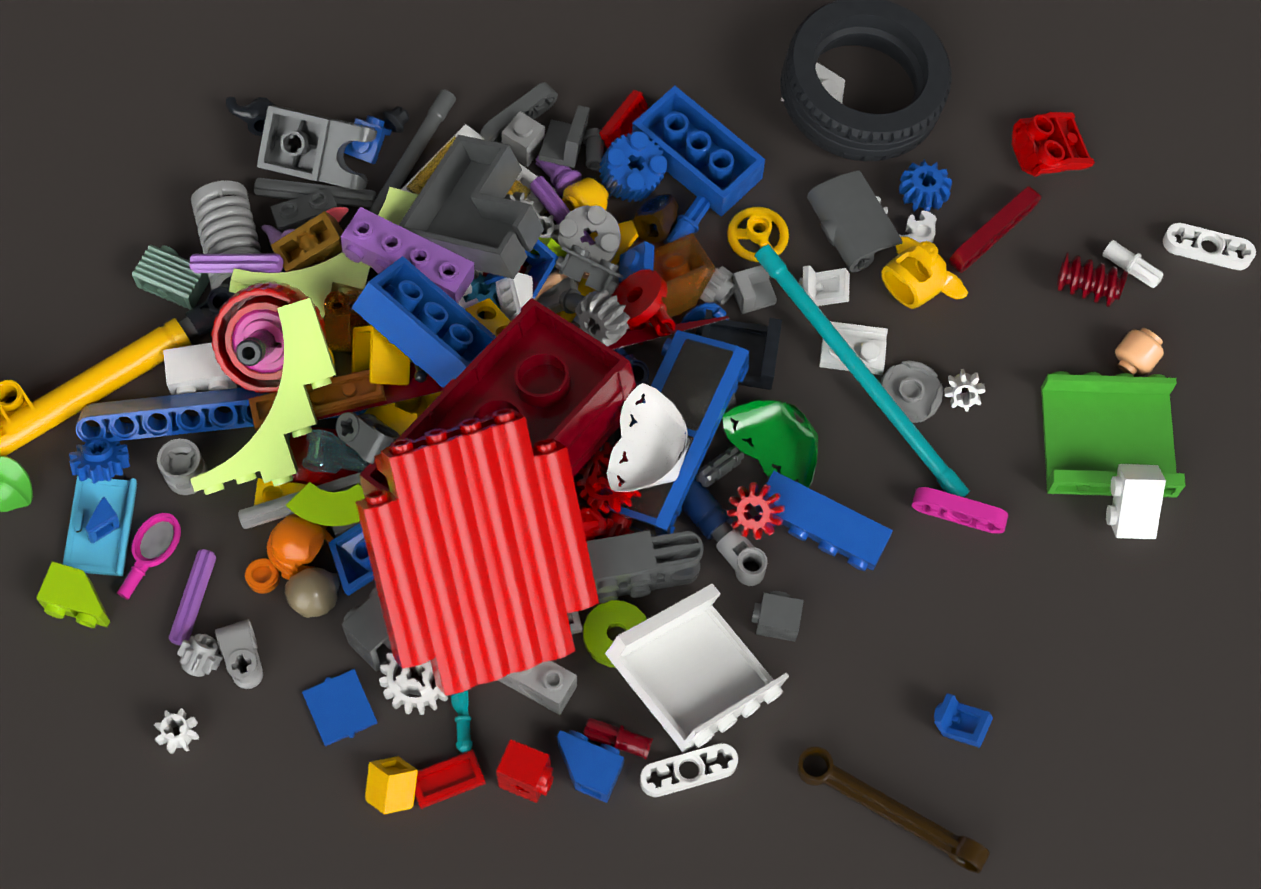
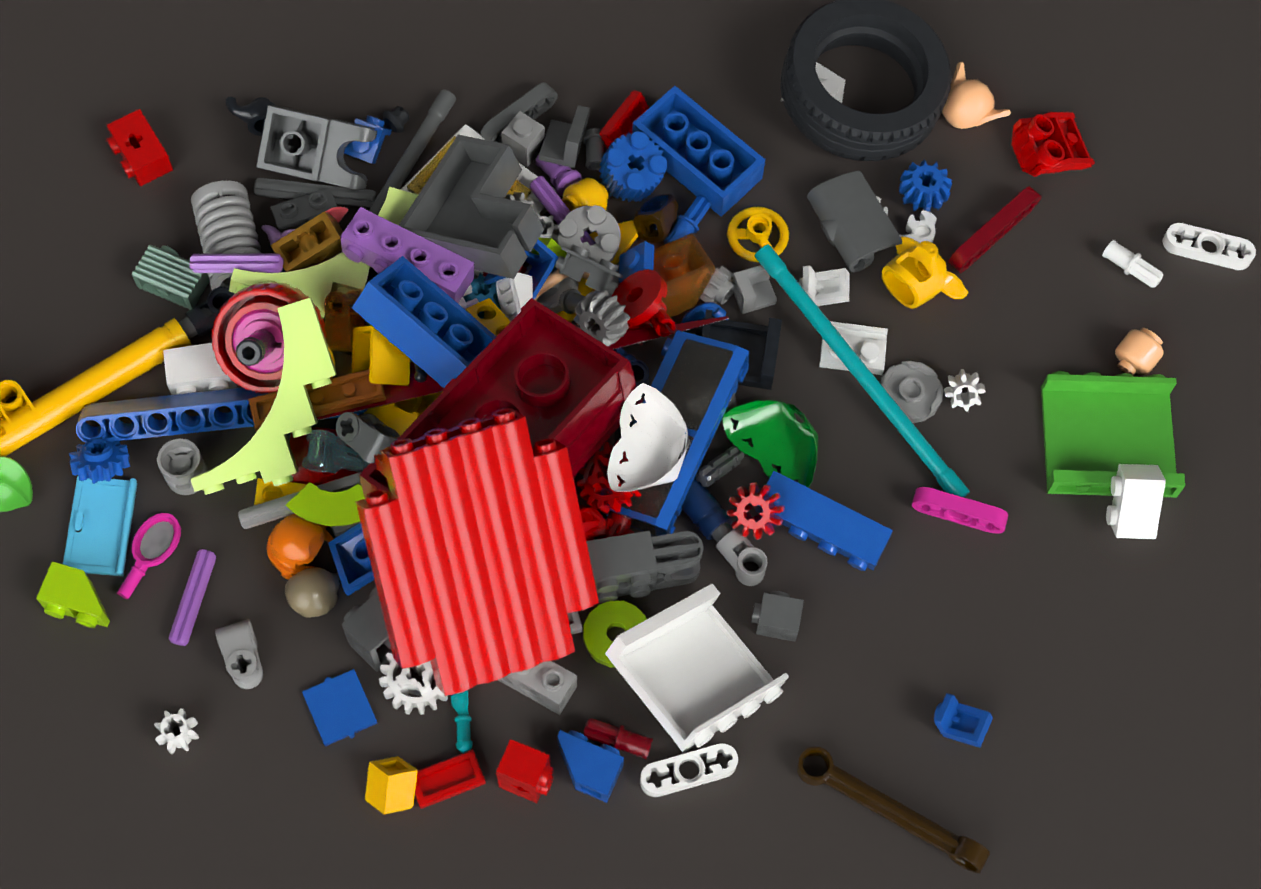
(102, 521): blue slope -> none
(139, 147): none -> red brick
(199, 655): light grey gear -> none
(262, 576): orange tile -> none
(970, 102): none -> light nougat piece
(1091, 280): dark red piece -> none

